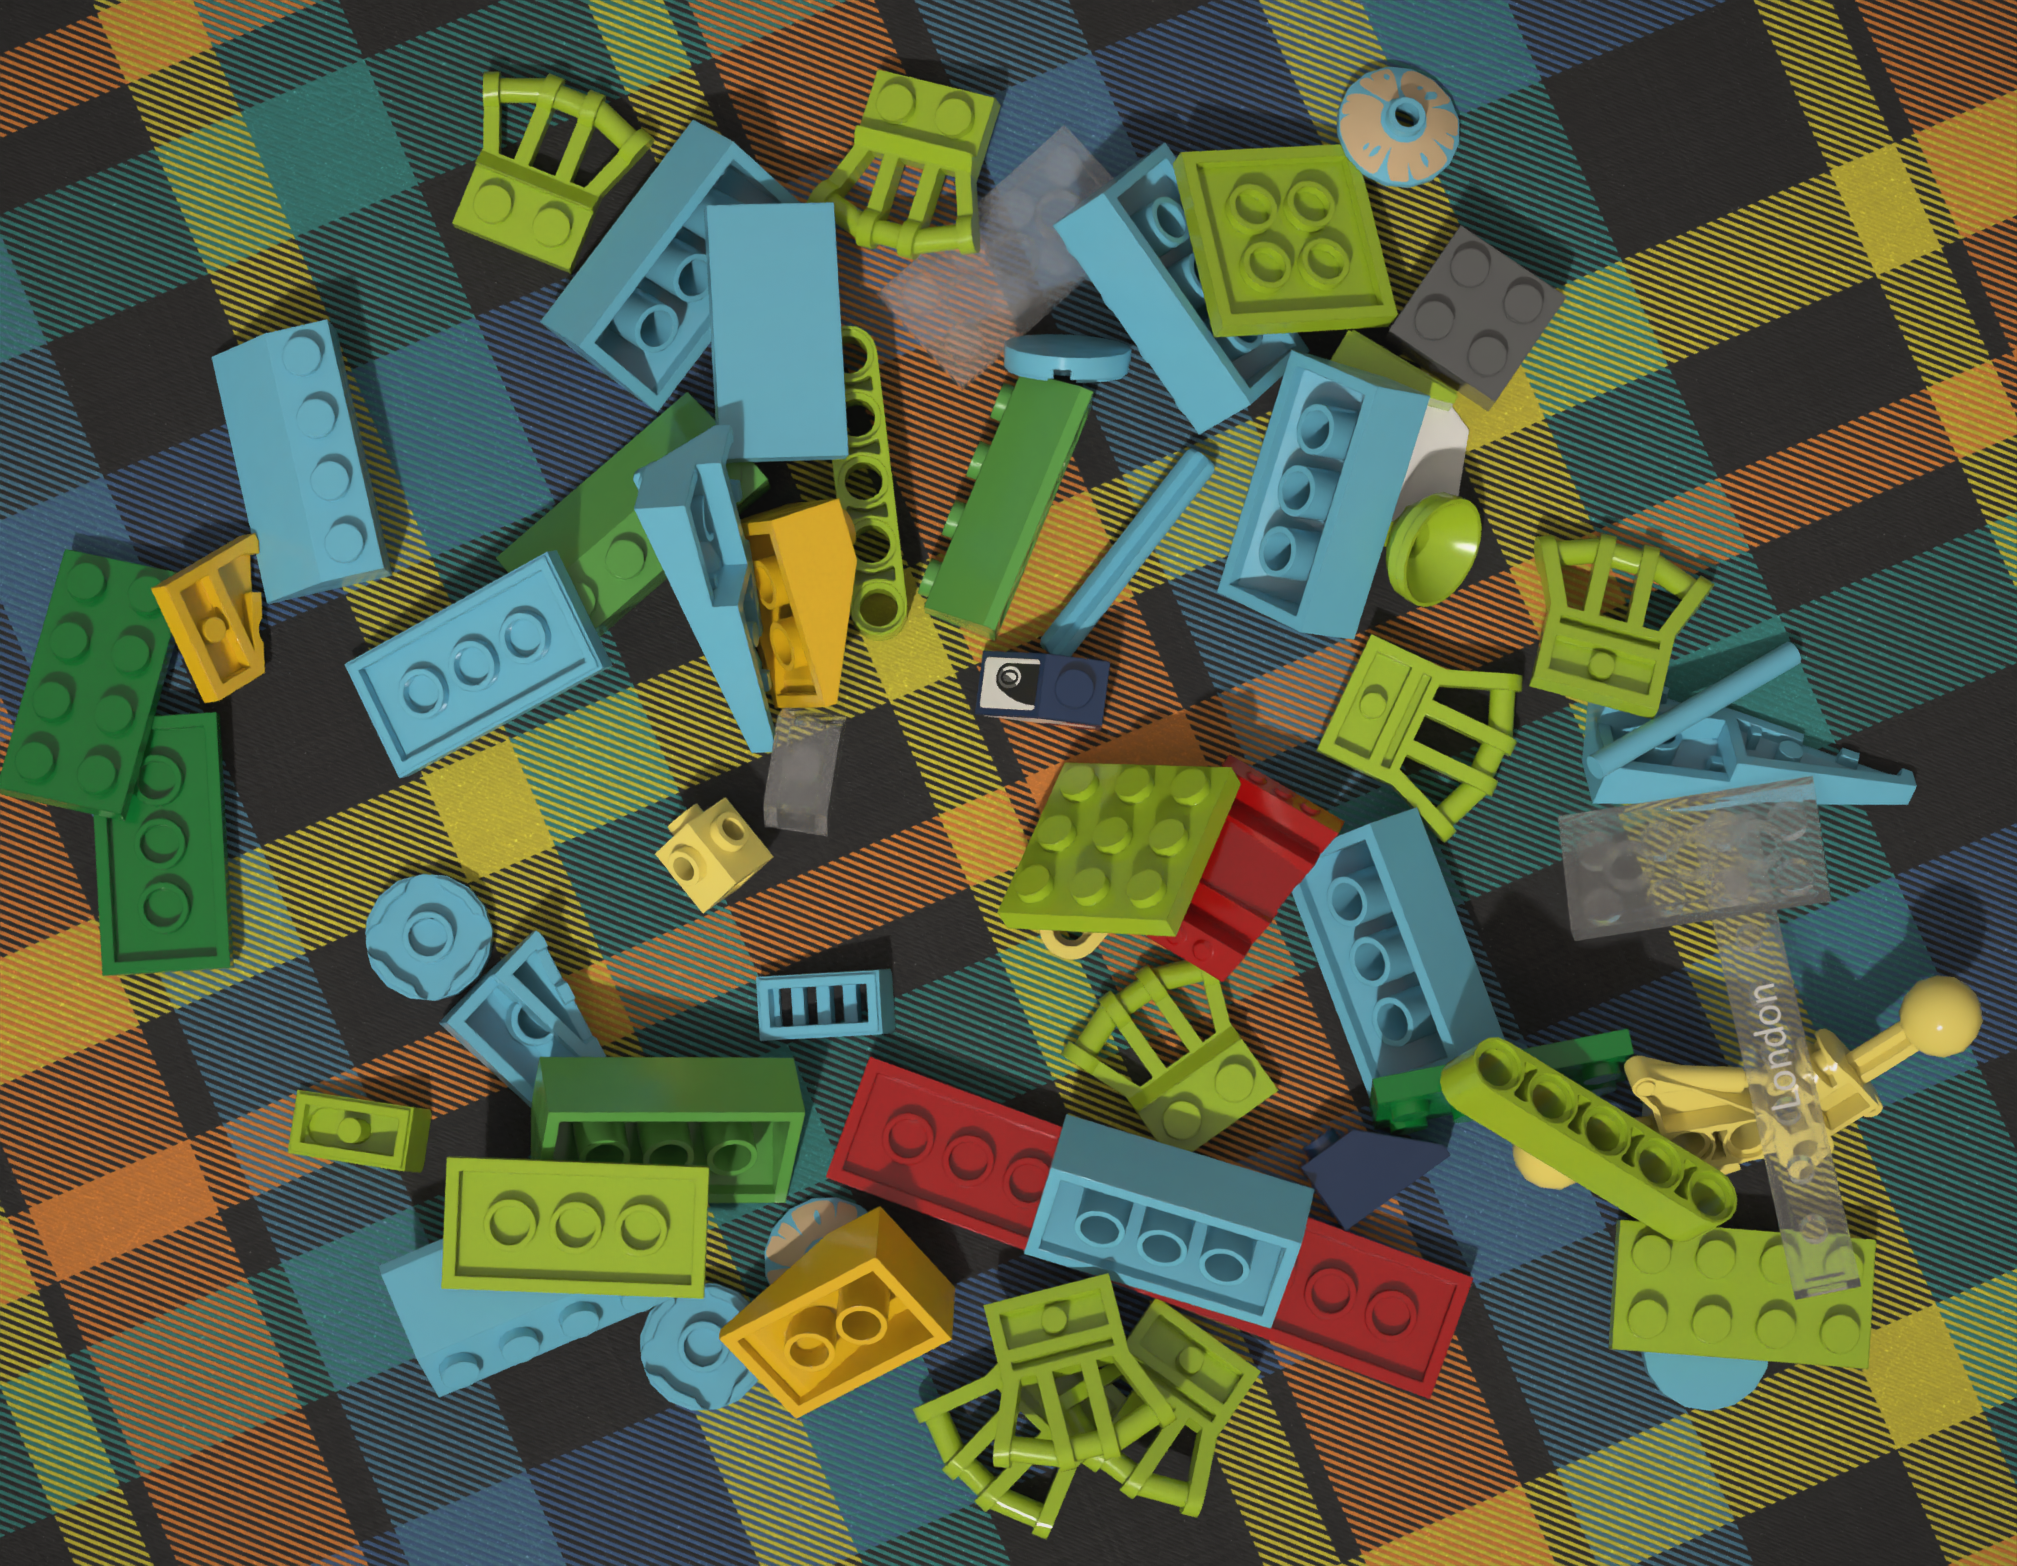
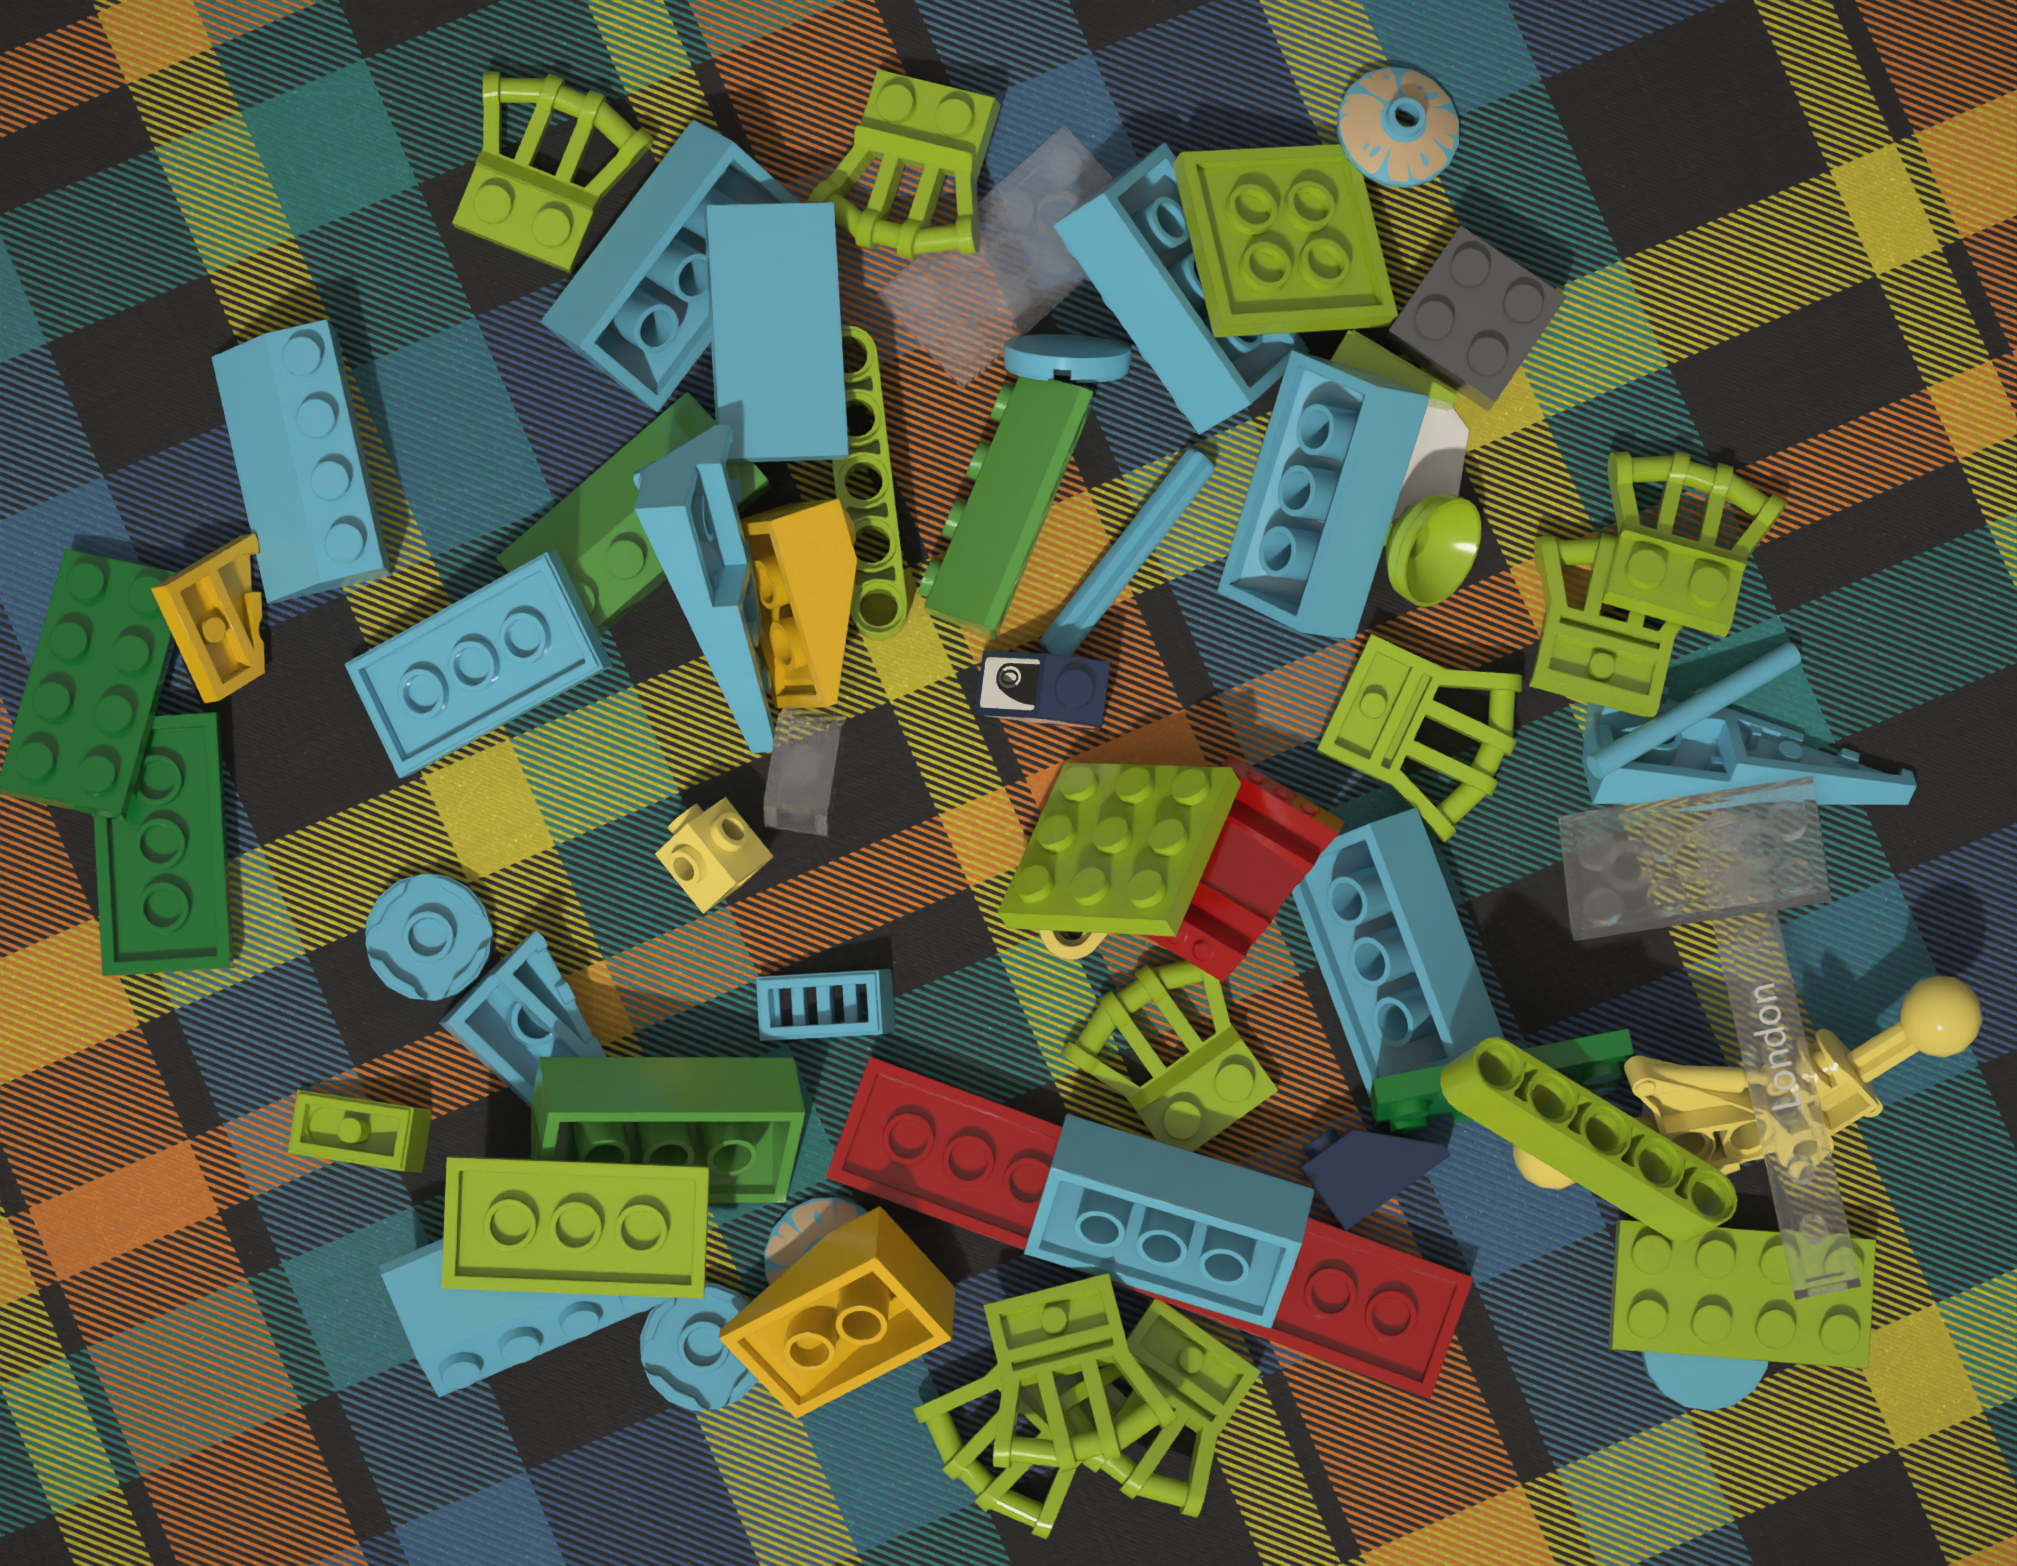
(1671, 574): none -> lime plate

